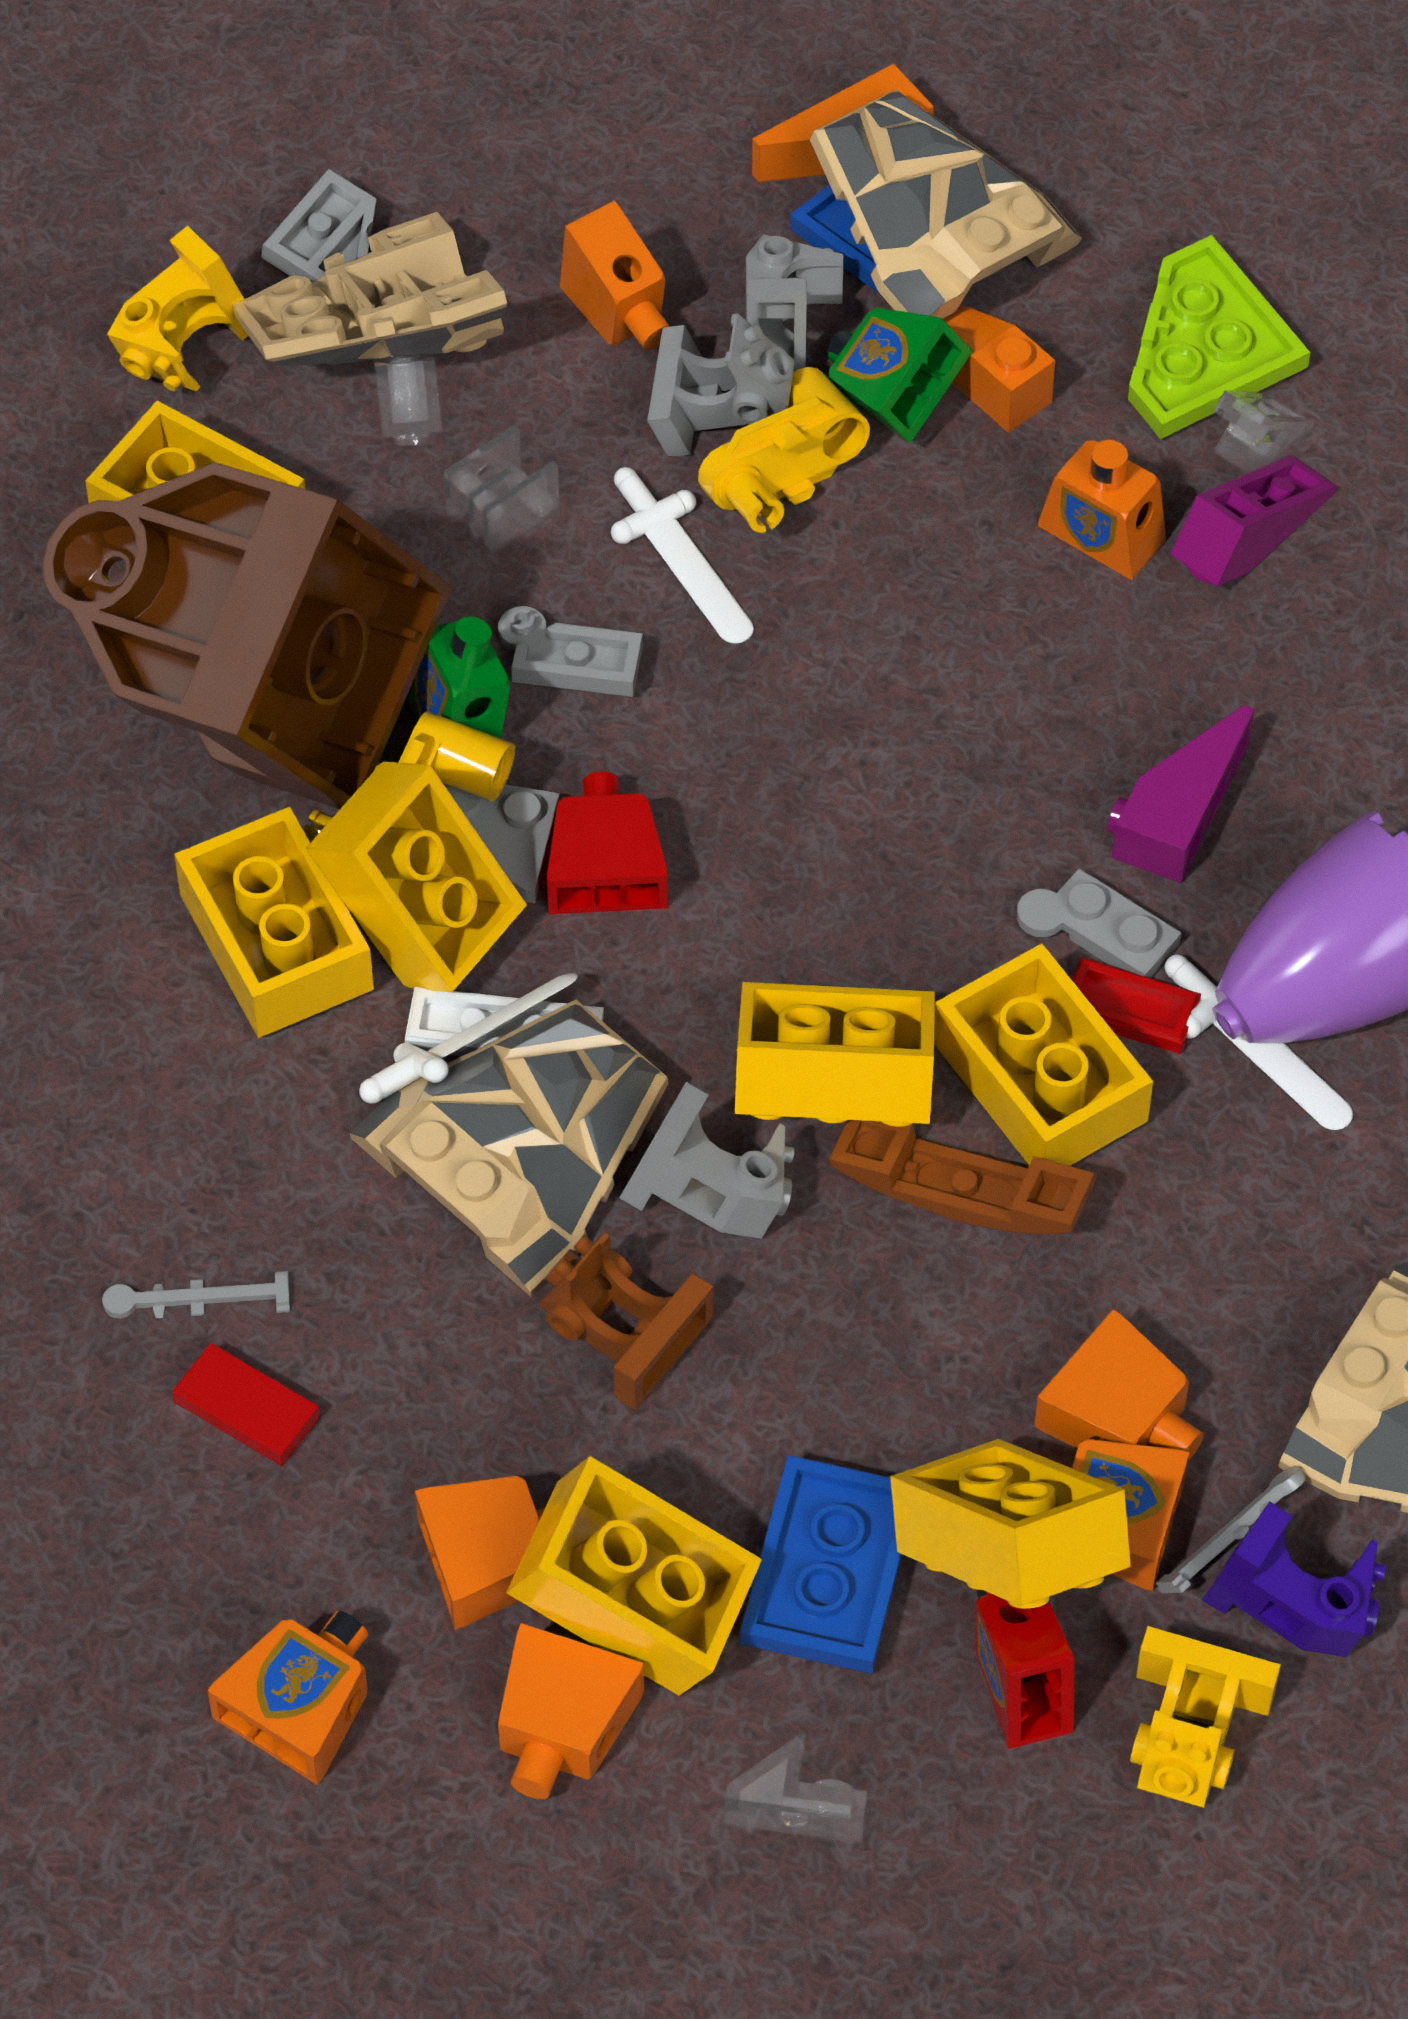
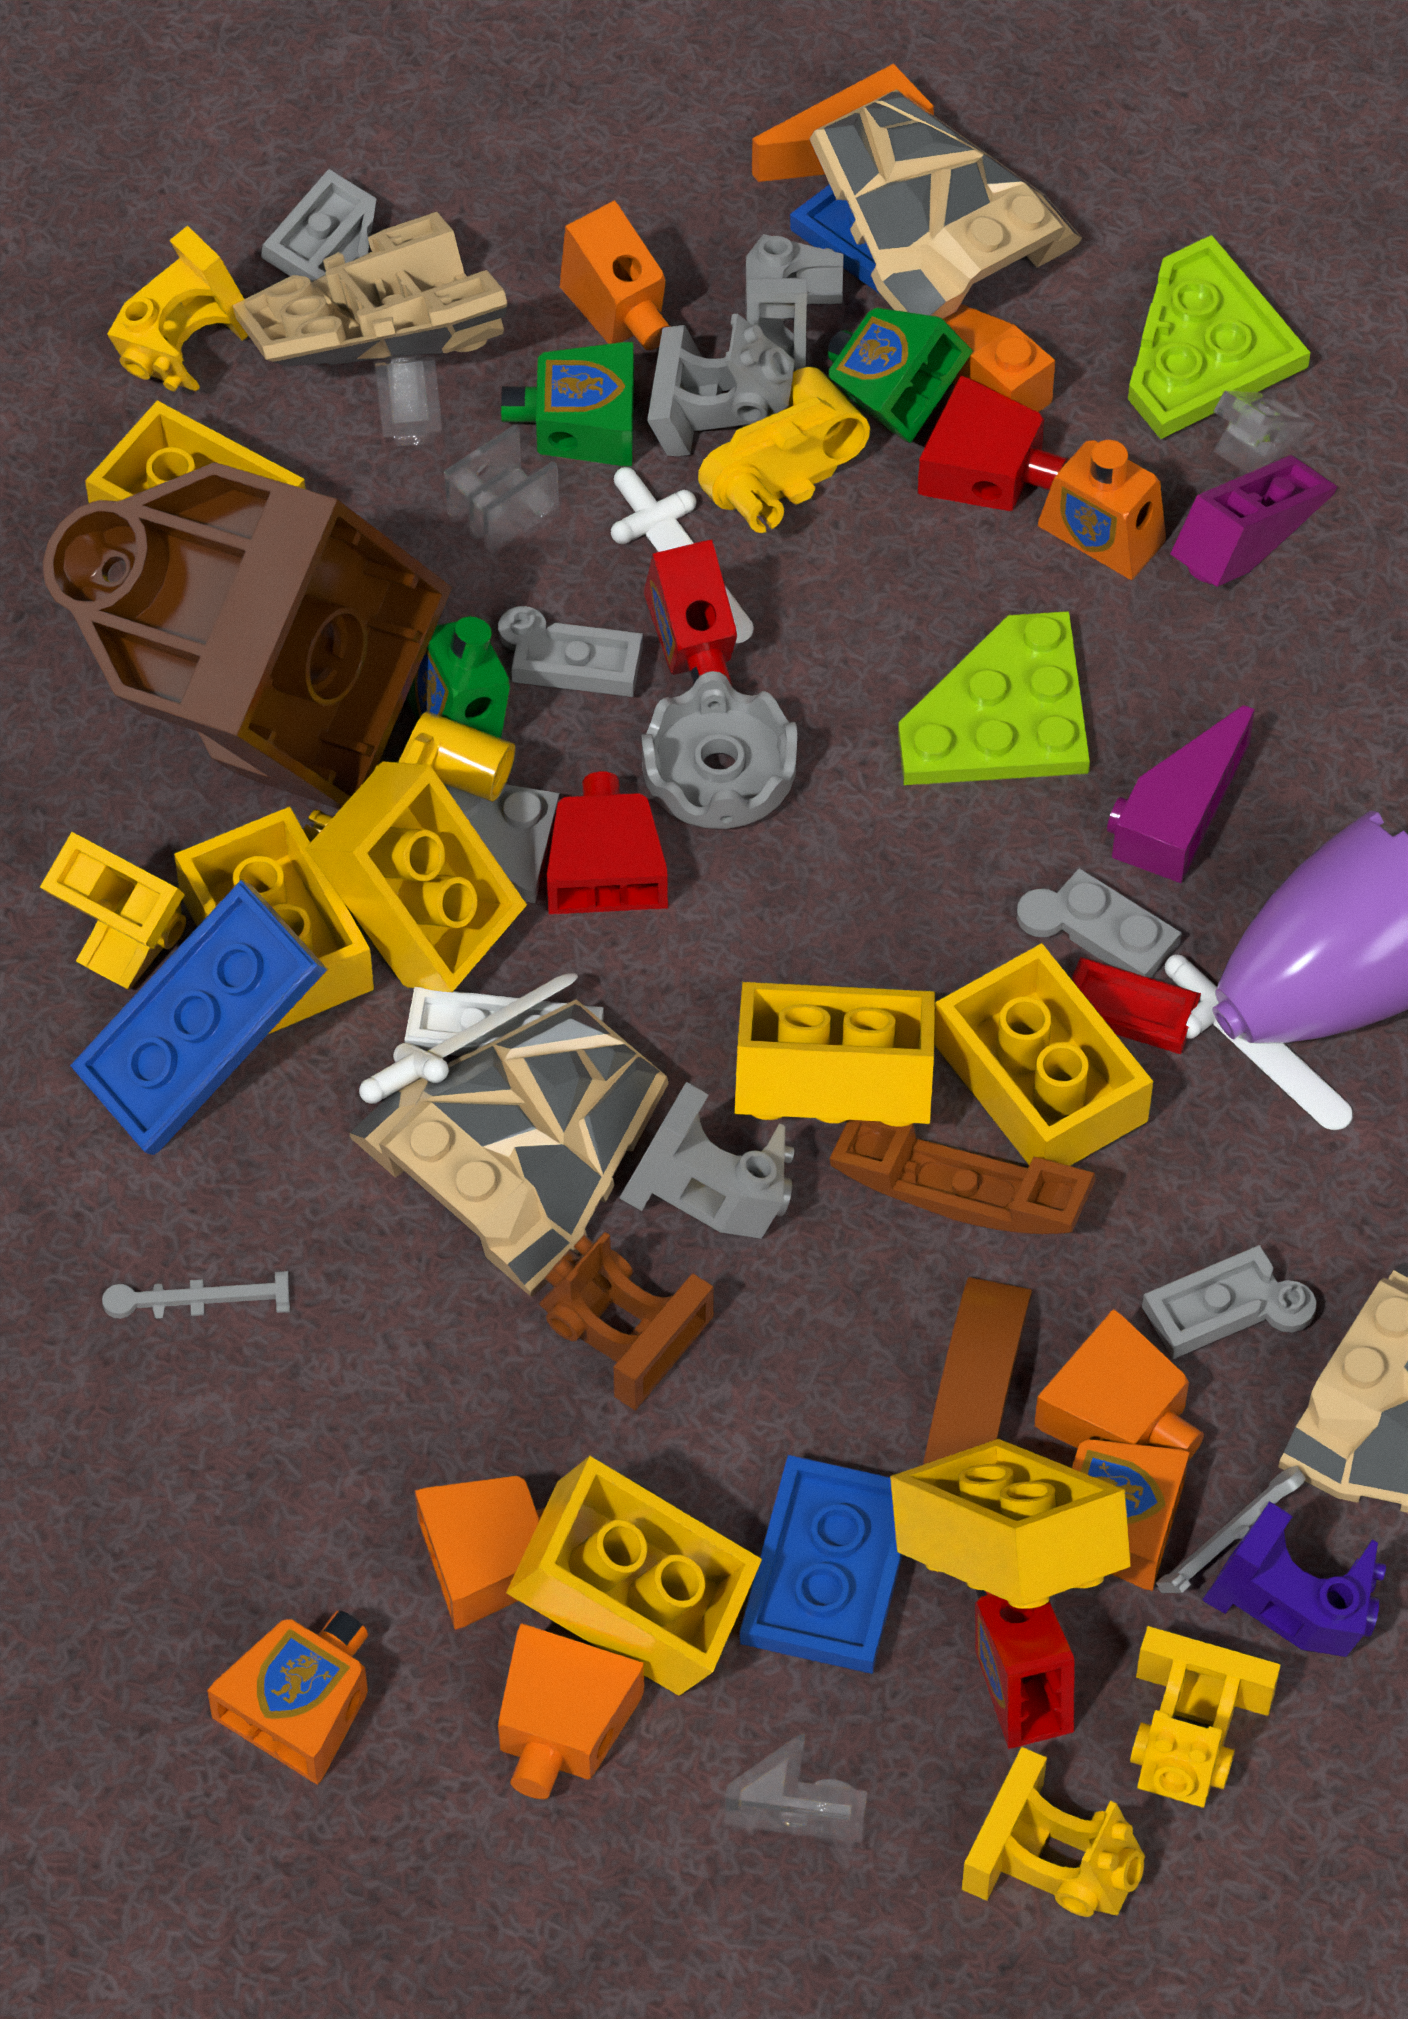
(132, 909): none -> yellow tile
(198, 1017): none -> blue tile
(246, 1404): red tile -> none
(579, 403): none -> green torso
(691, 609): none -> red torso
(712, 721): none -> light grey plate
(978, 1367): none -> dark orange slope
(985, 450): none -> red torso
(1002, 710): none -> lime plate
(1019, 1830): none -> yellow tile
(1226, 1301): none -> light grey hinge

